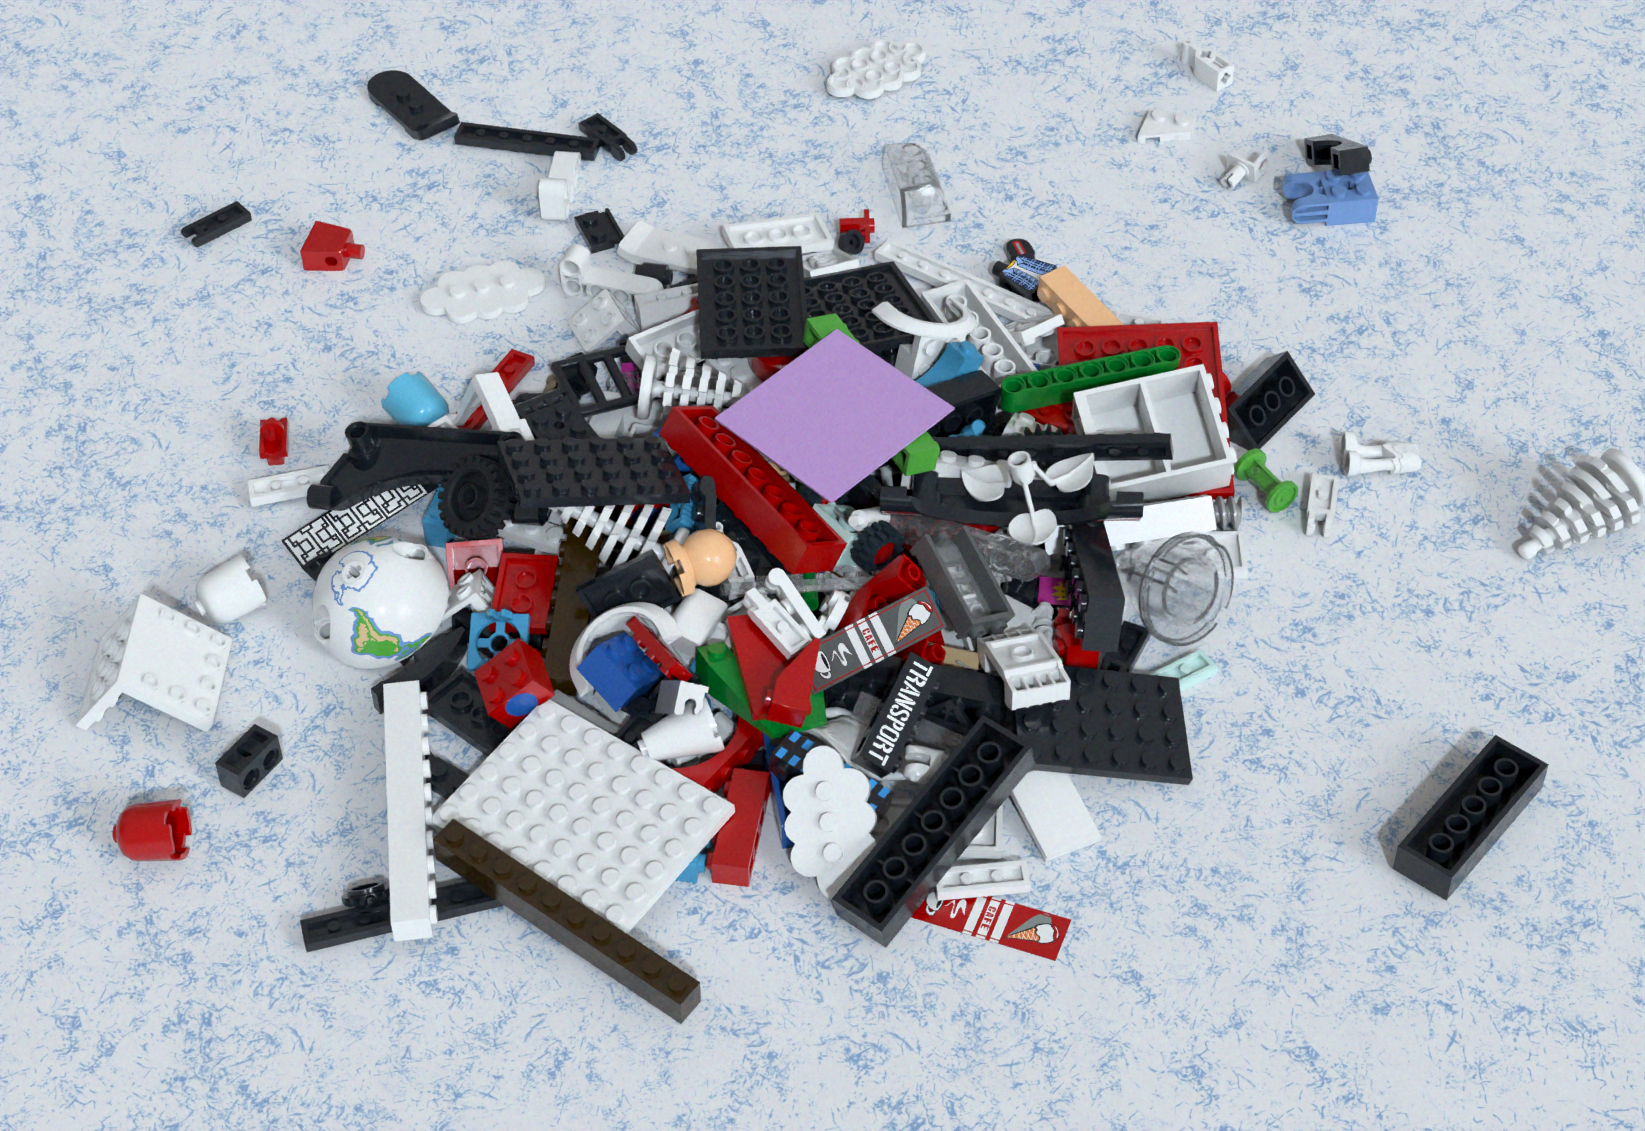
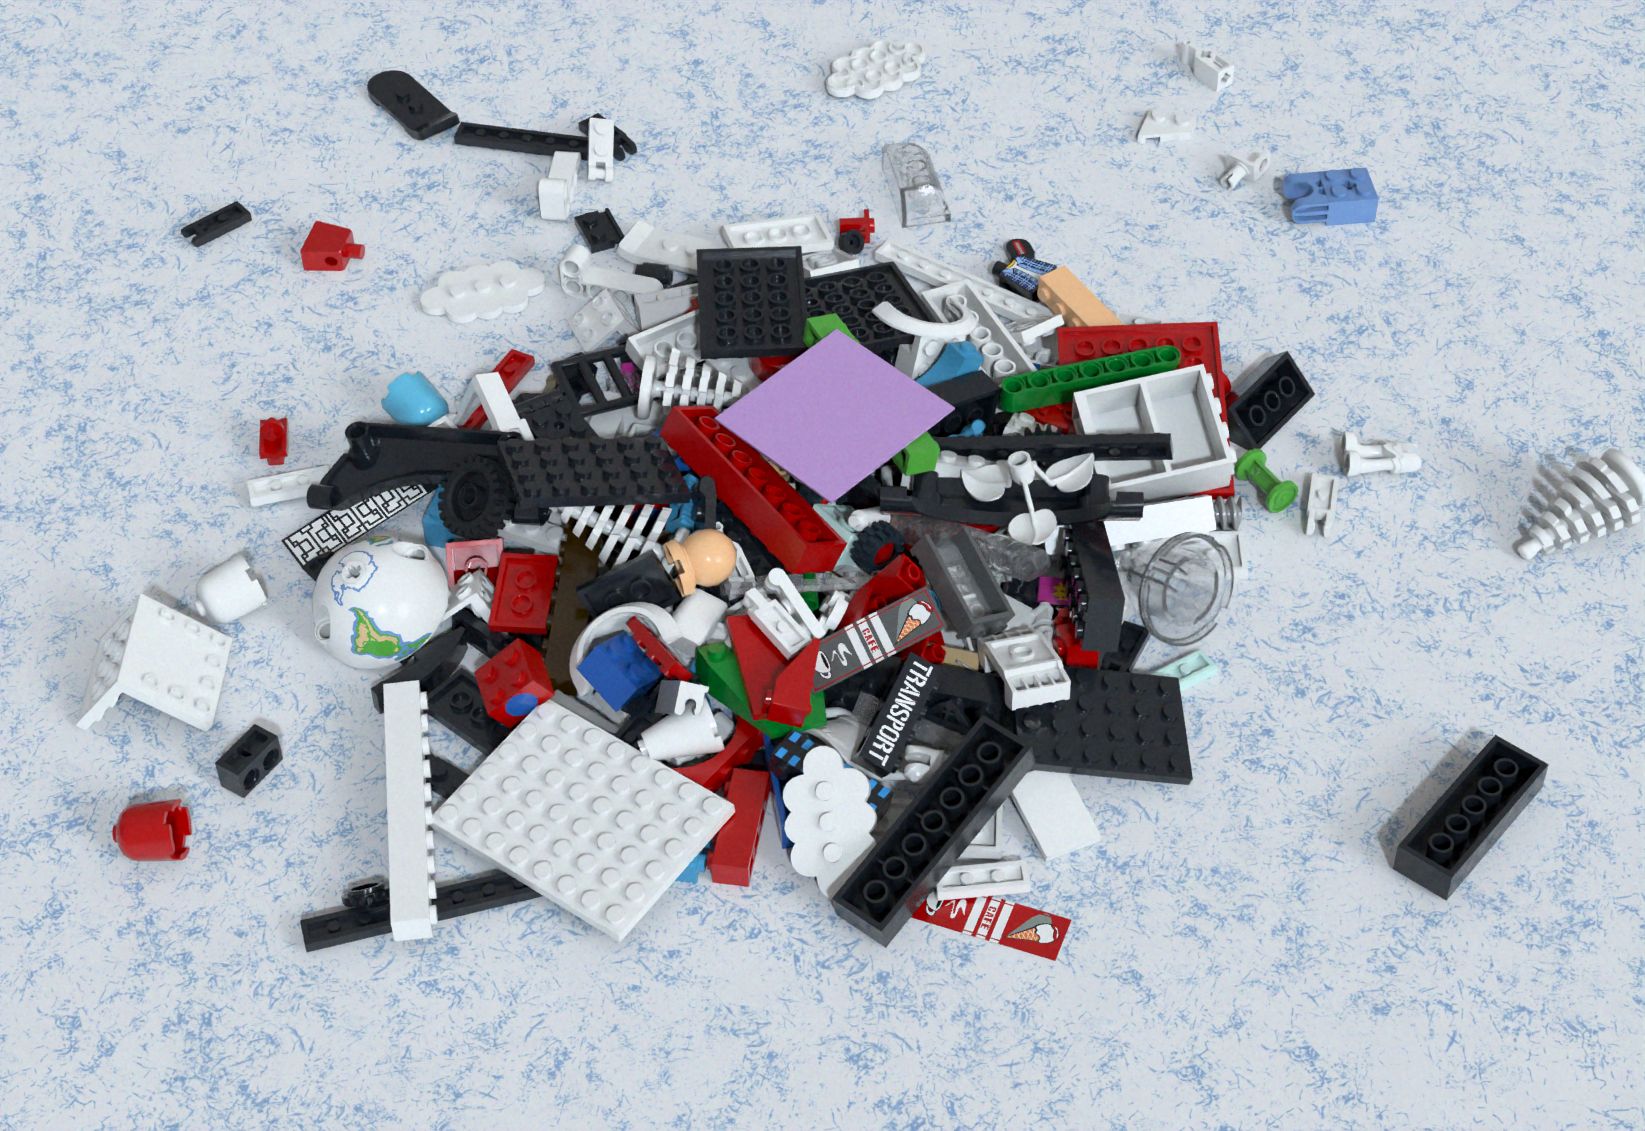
(481, 620): dark azure piece -> none
(567, 921): dark brown brick -> none
(600, 149): none -> white plate
(1343, 154): black arch -> none

